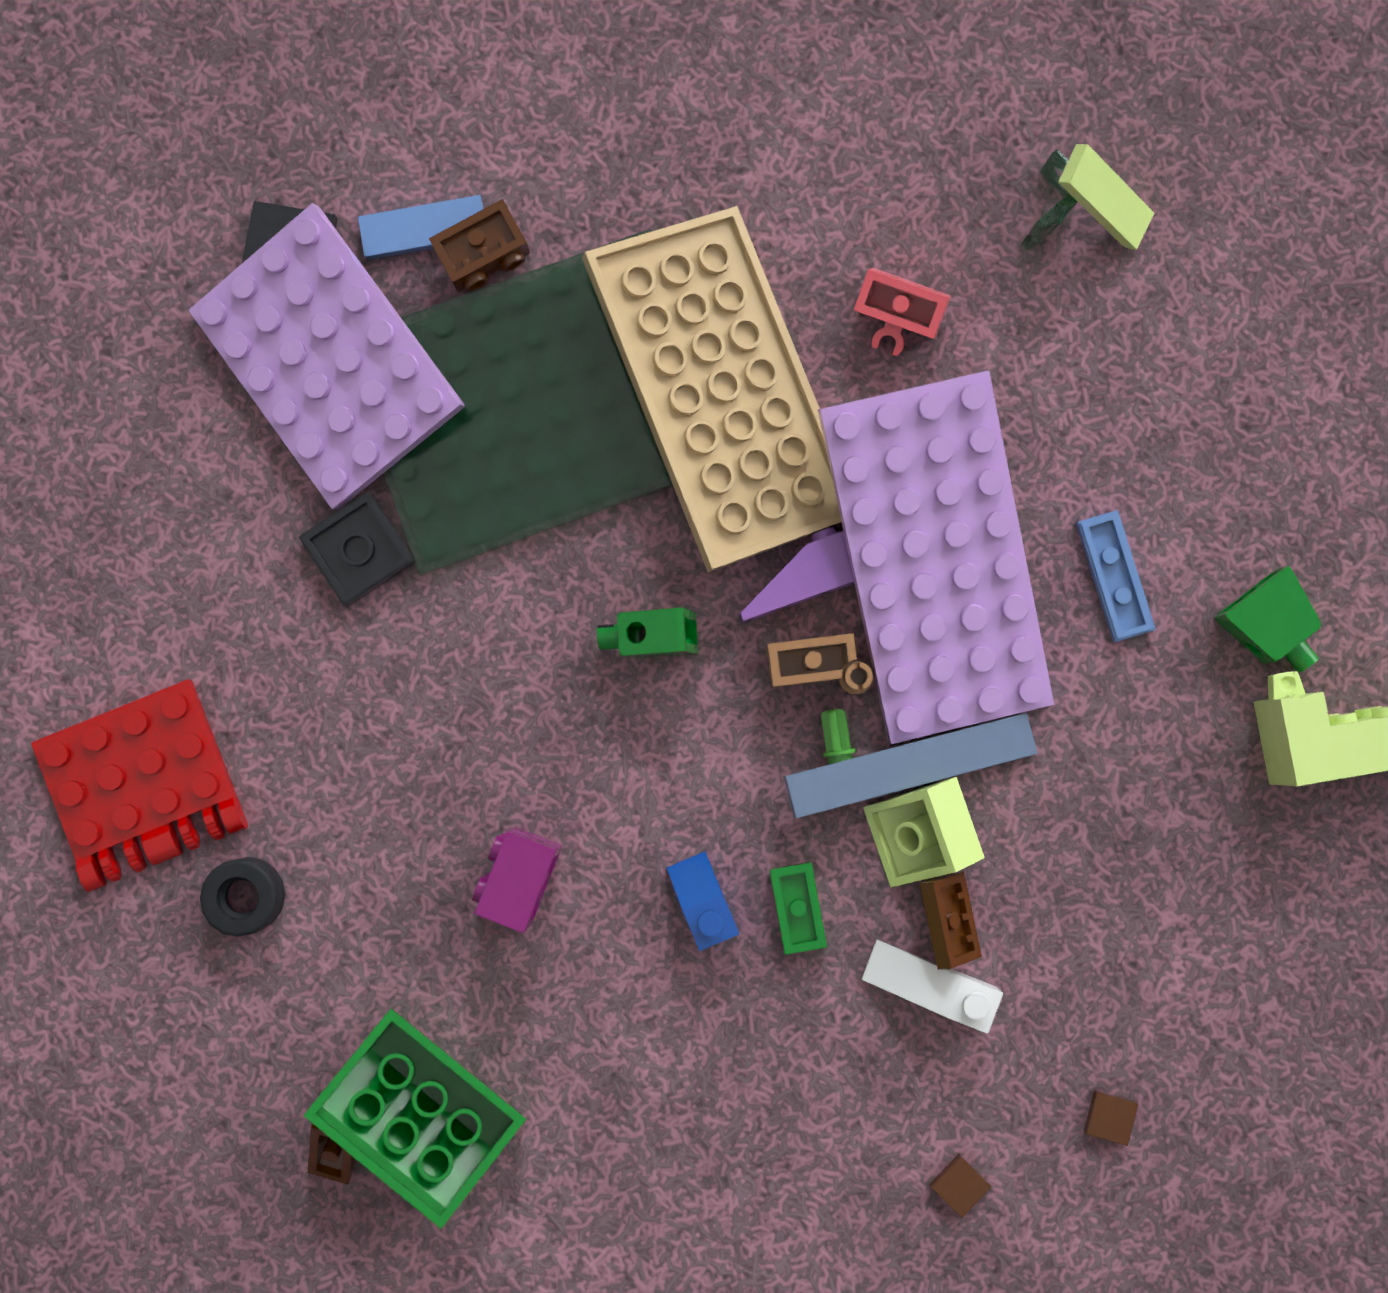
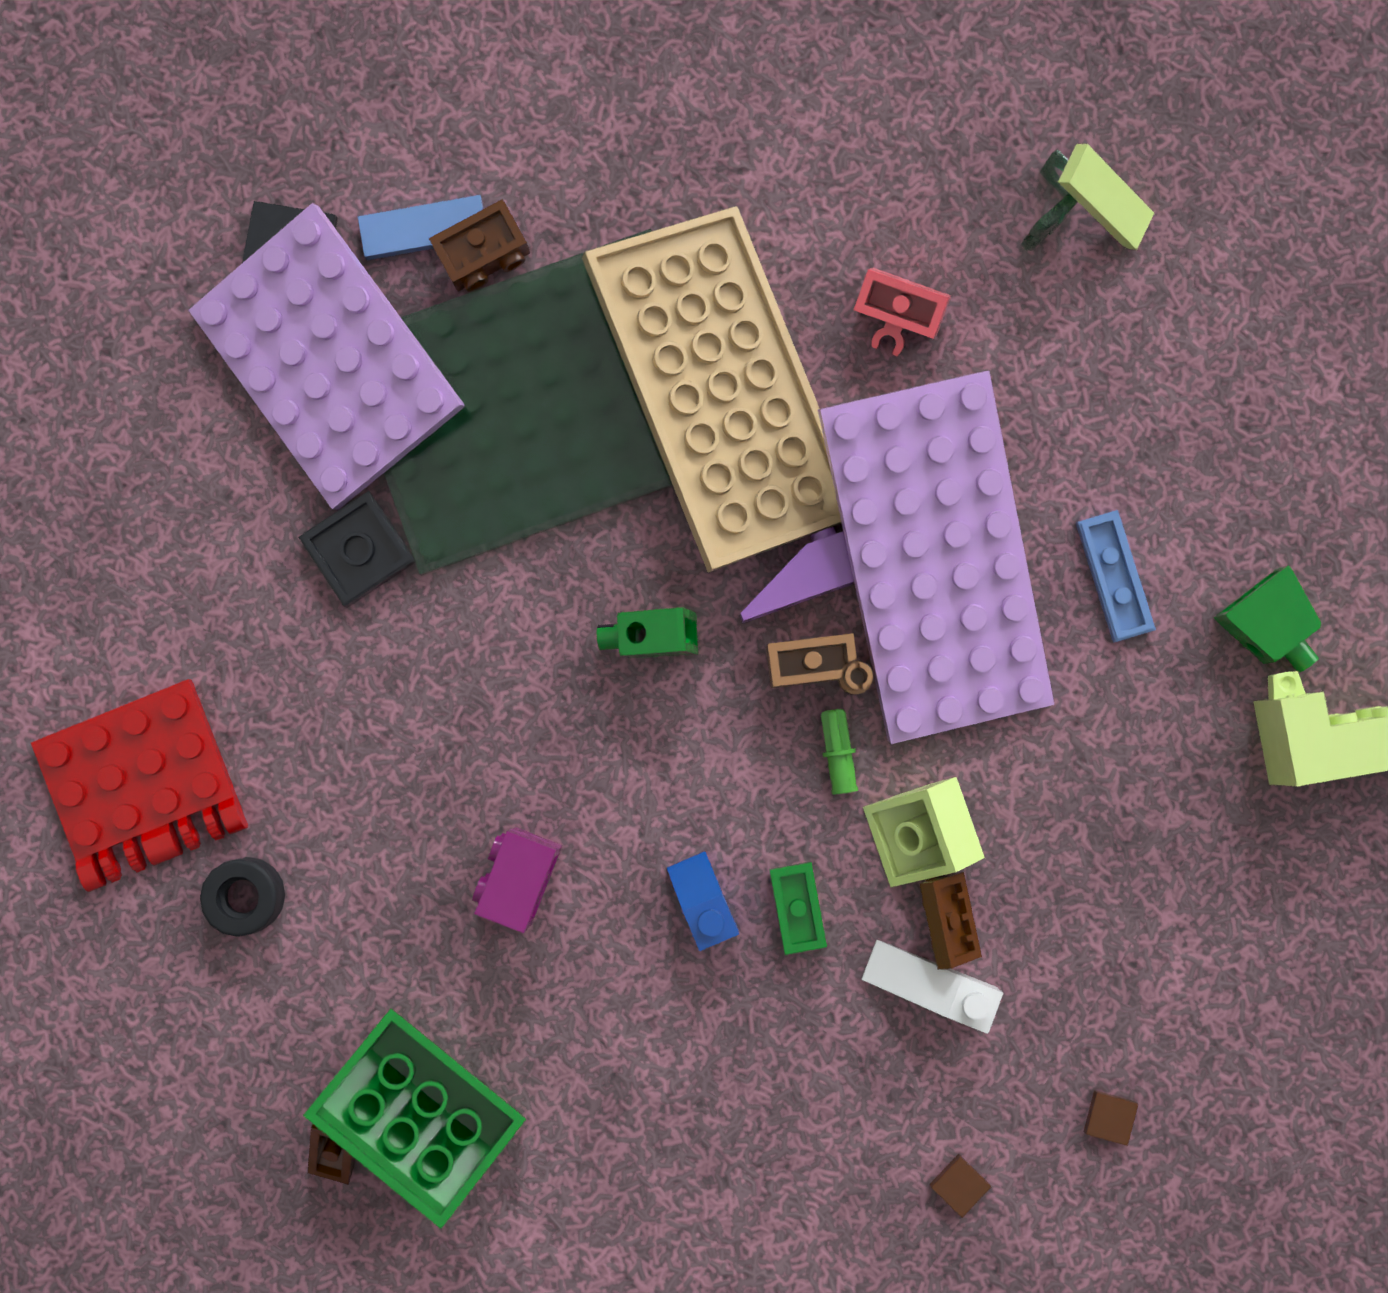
(909, 765): sand blue tile -> none

